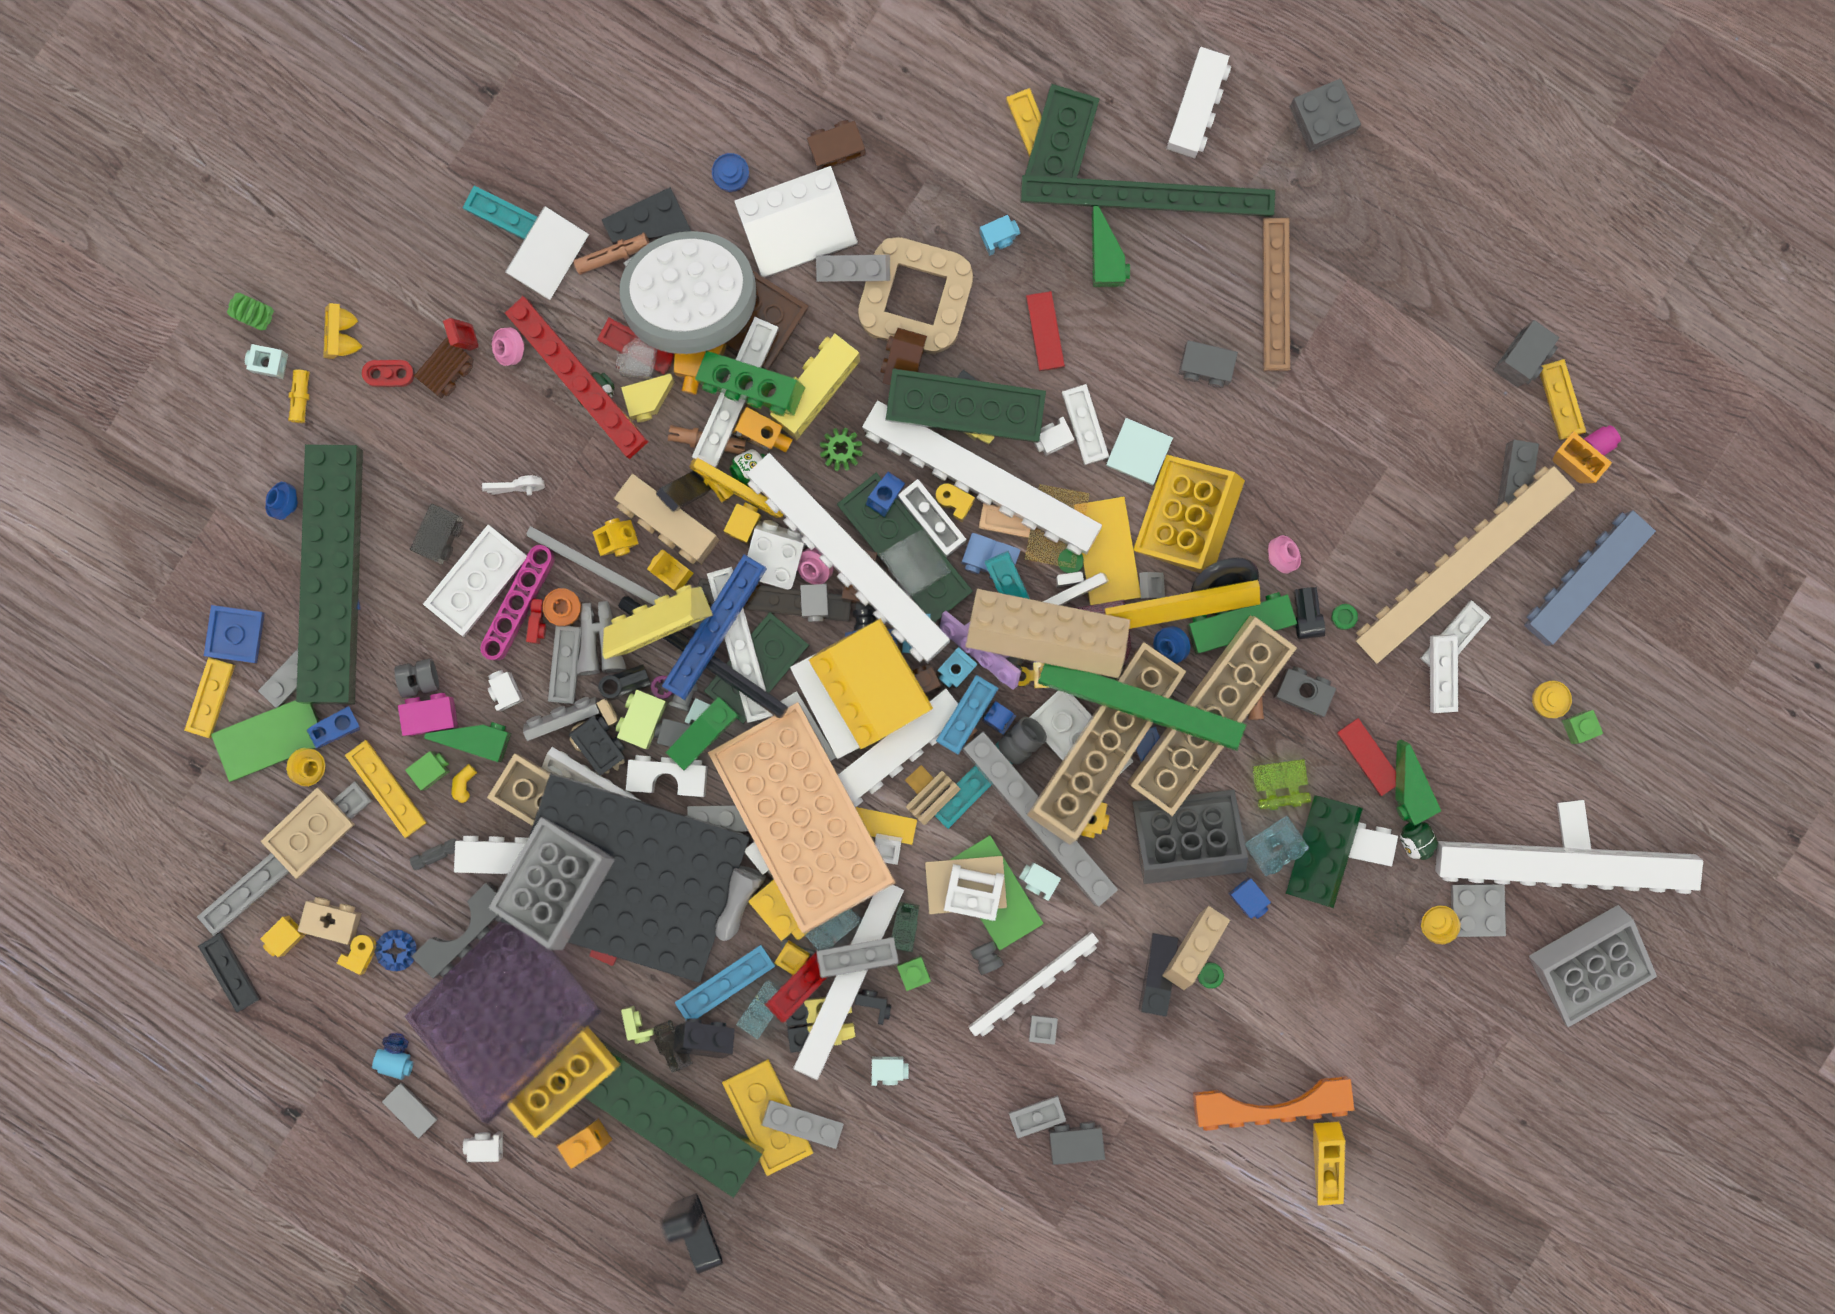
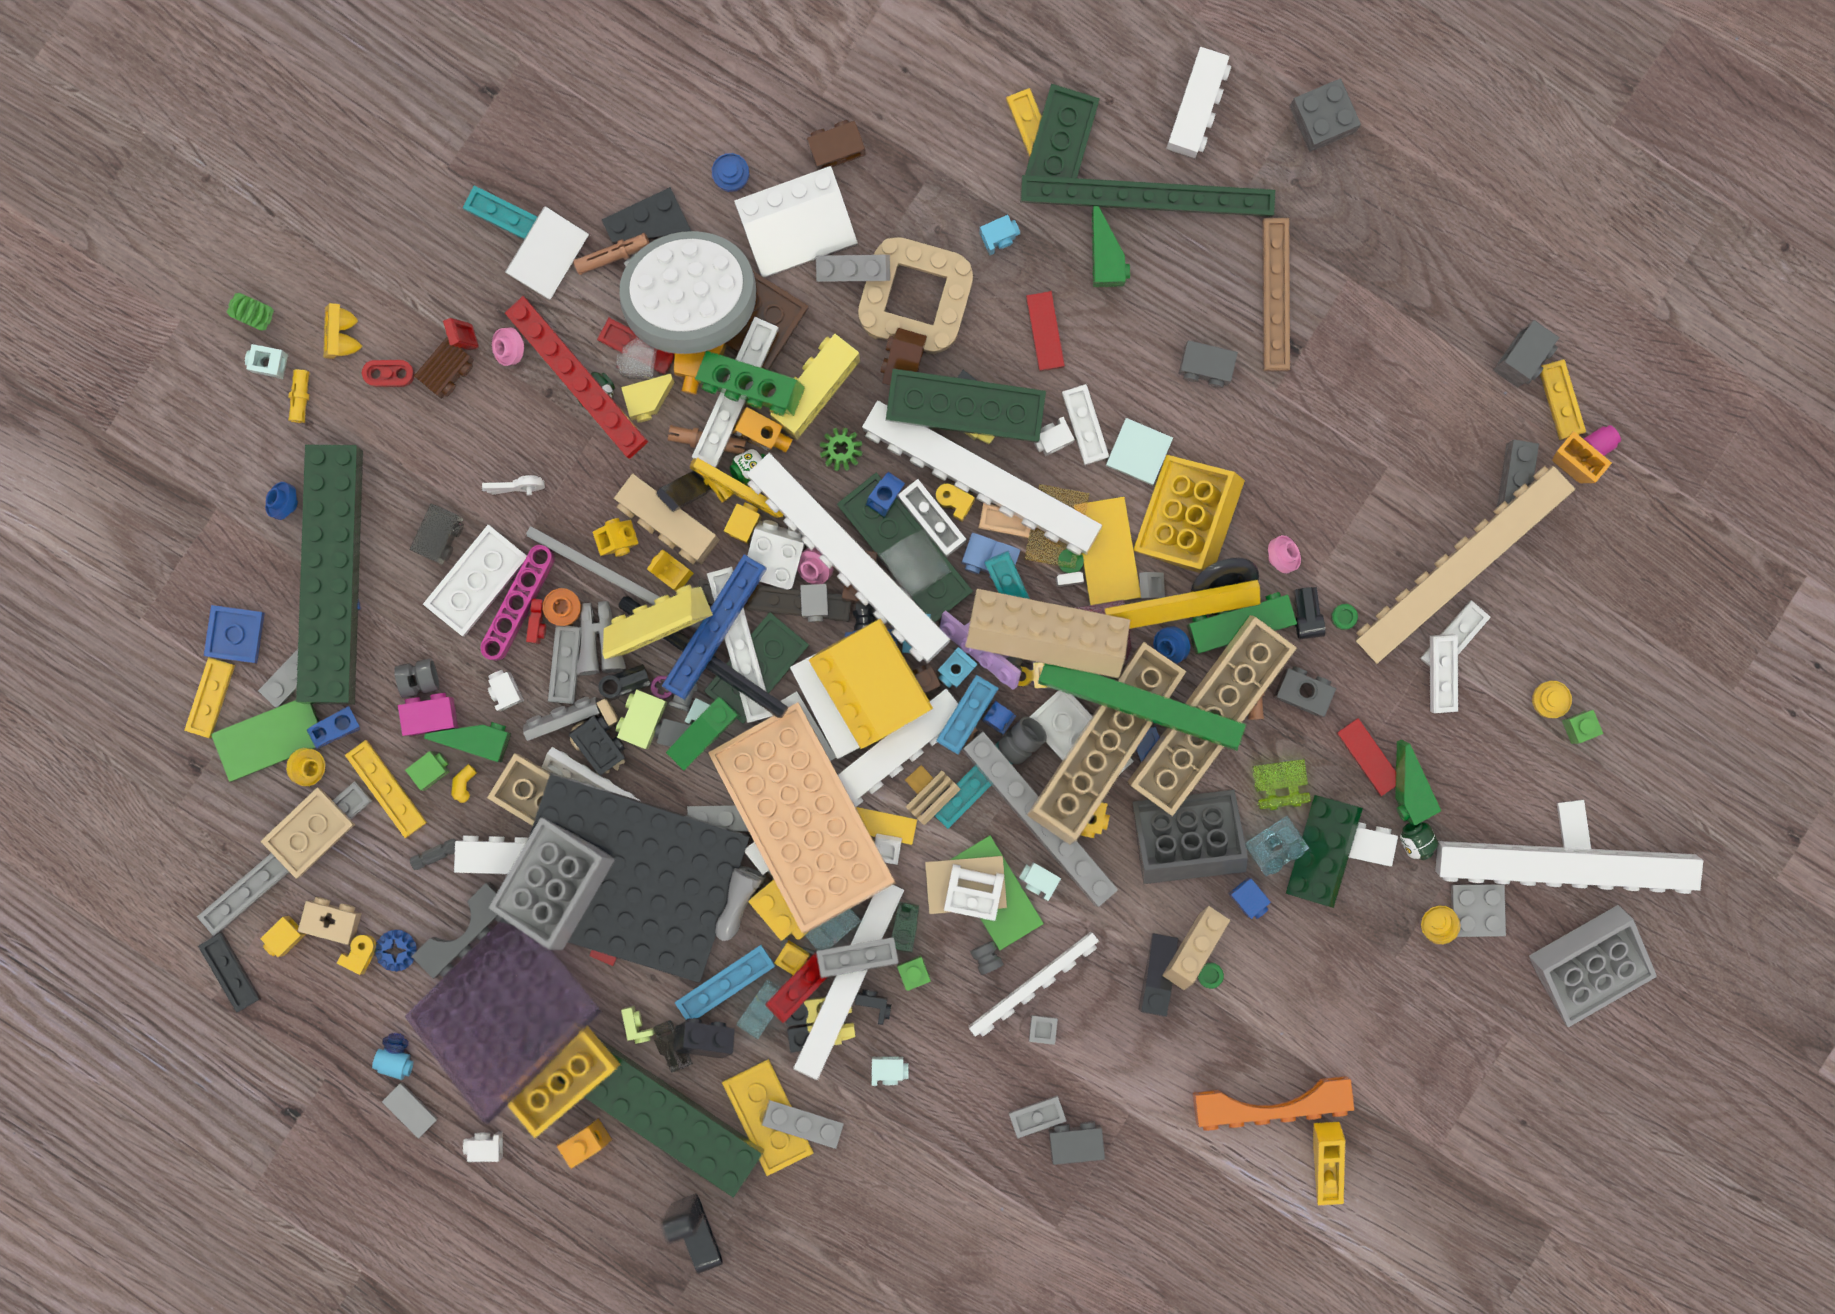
(644, 773): white arch -> none
(1079, 589): white tile -> none
(1589, 578): sand blue brick -> none

